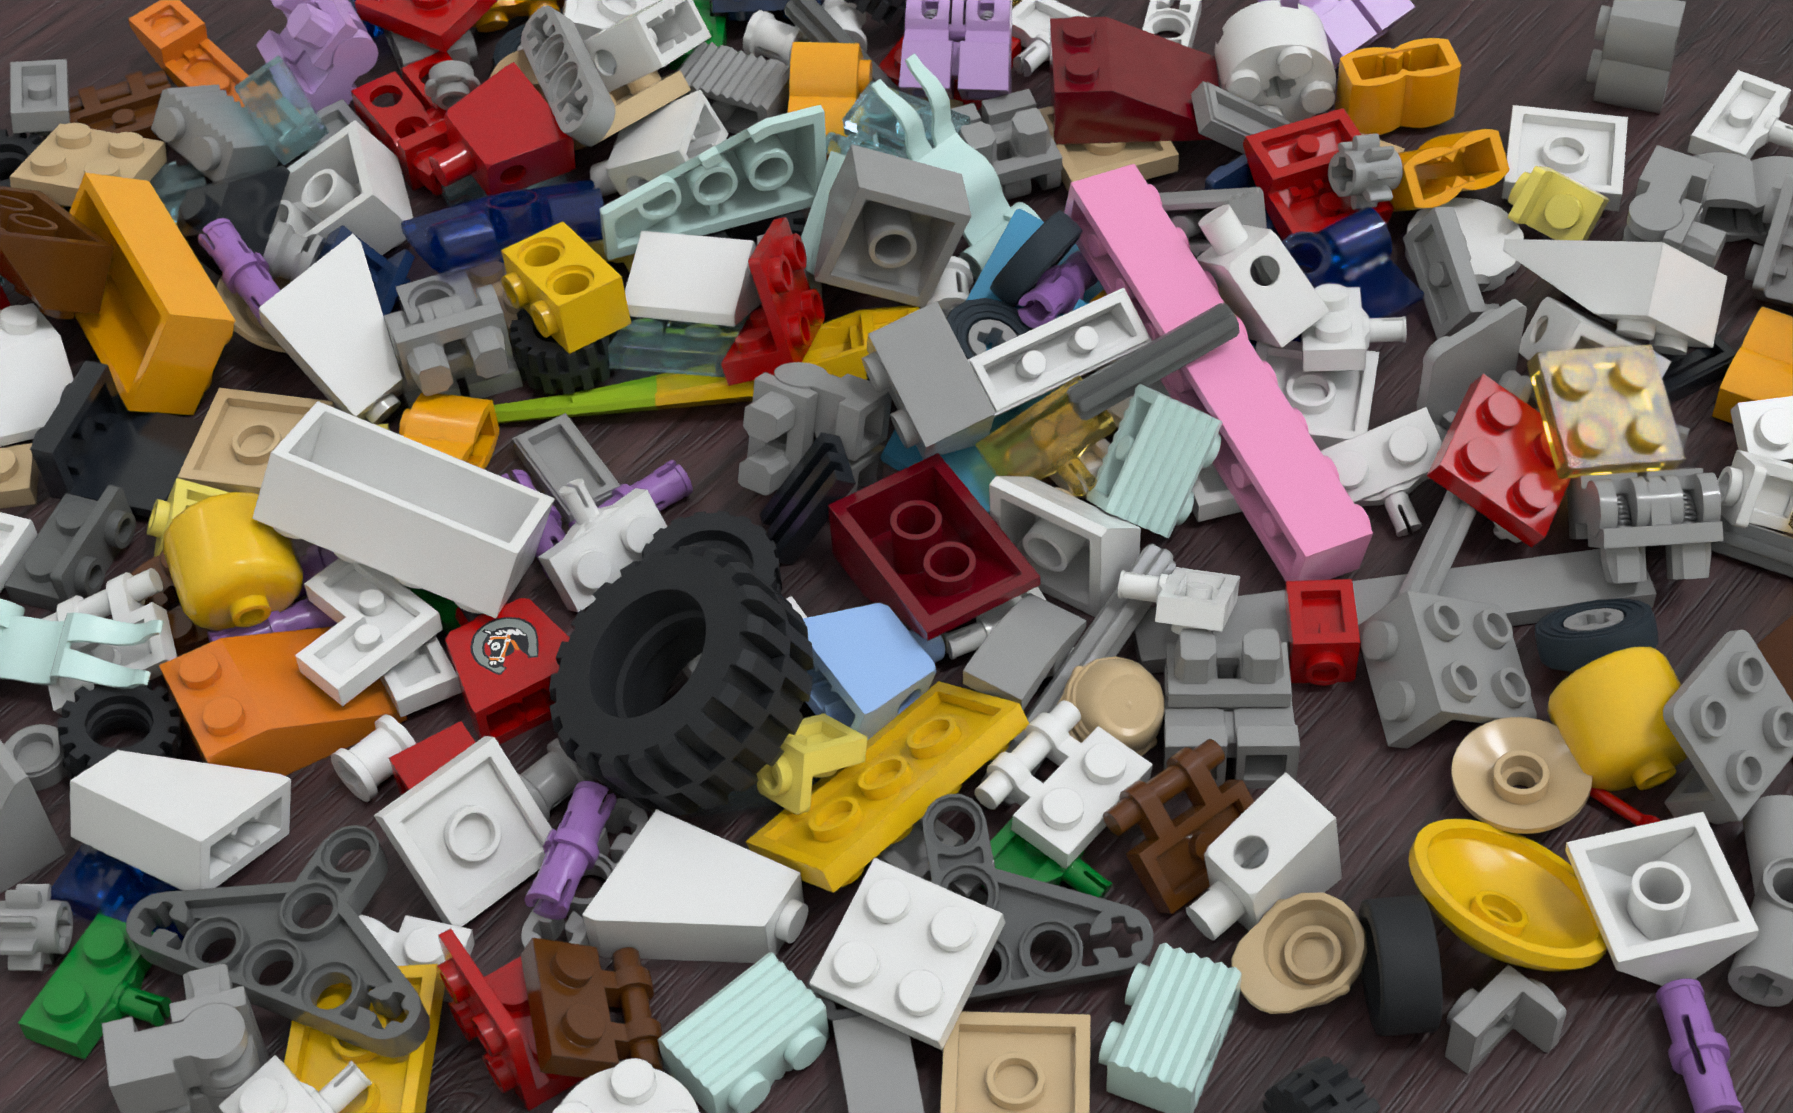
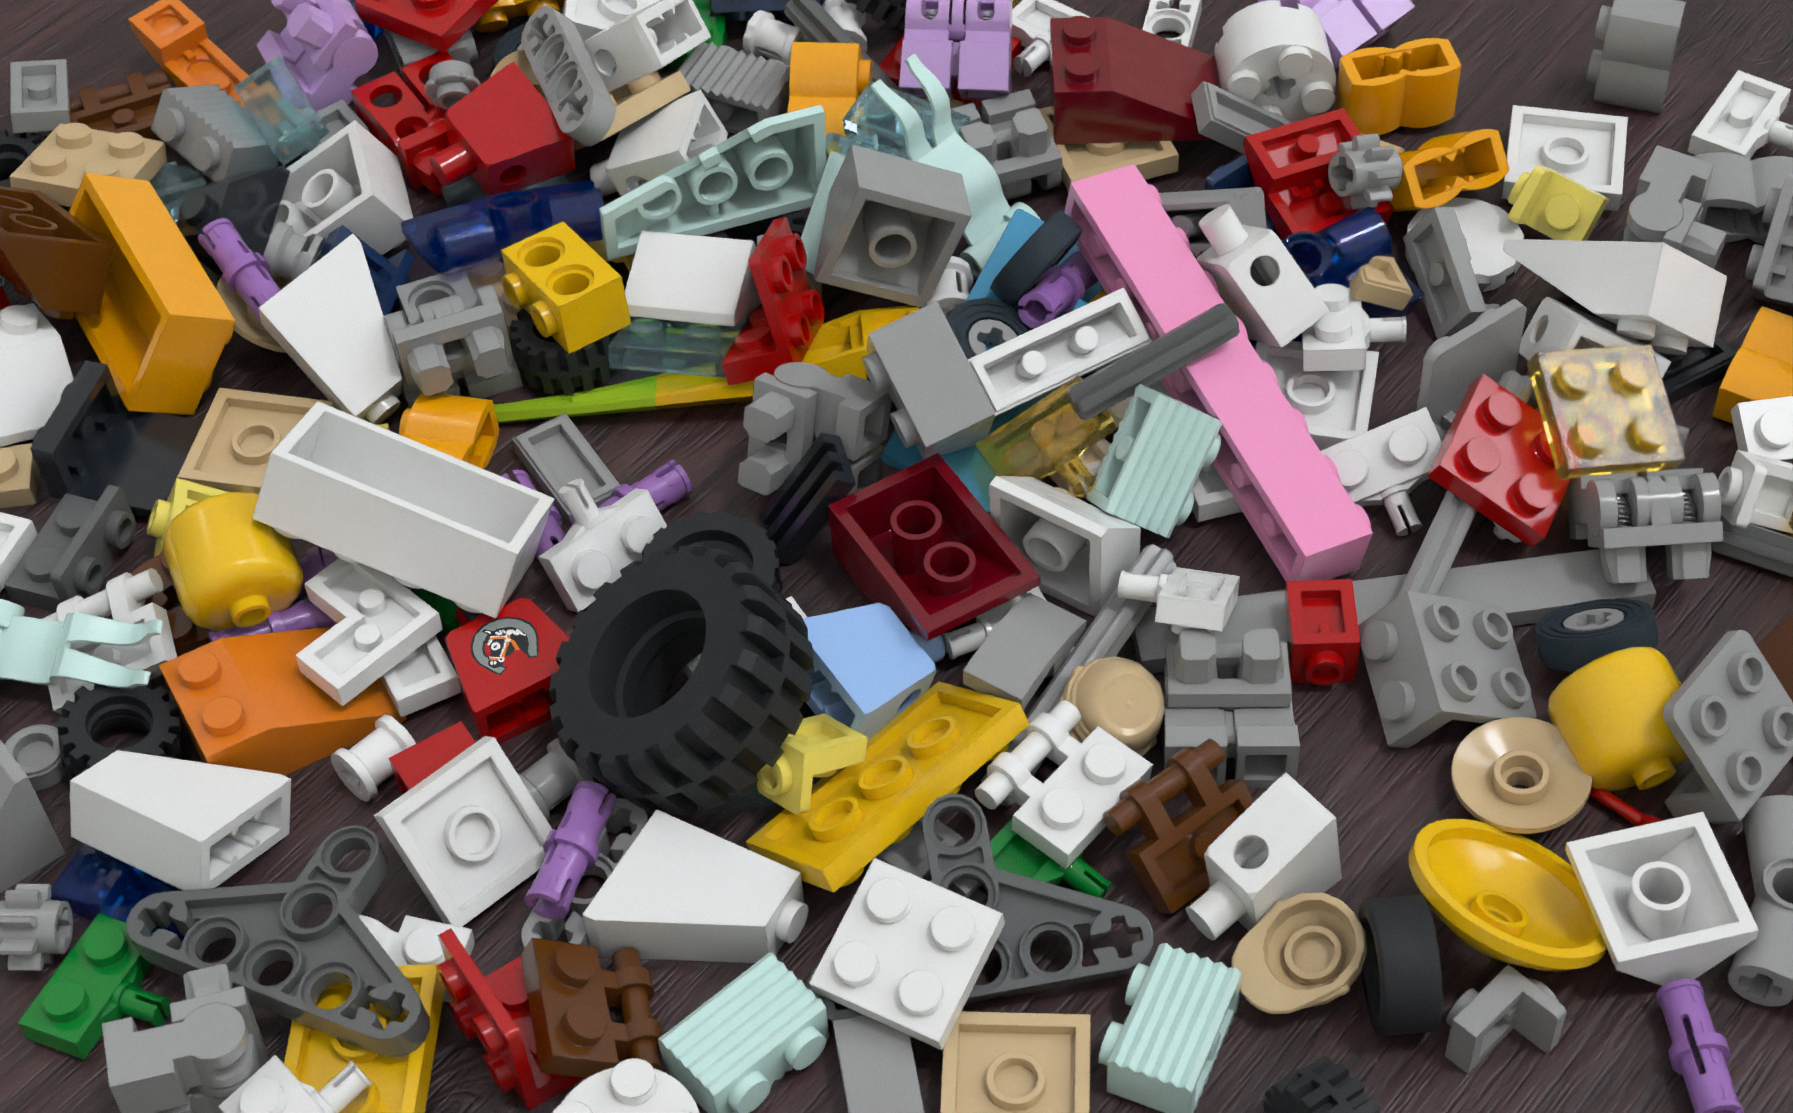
(1381, 284): none -> tan tile

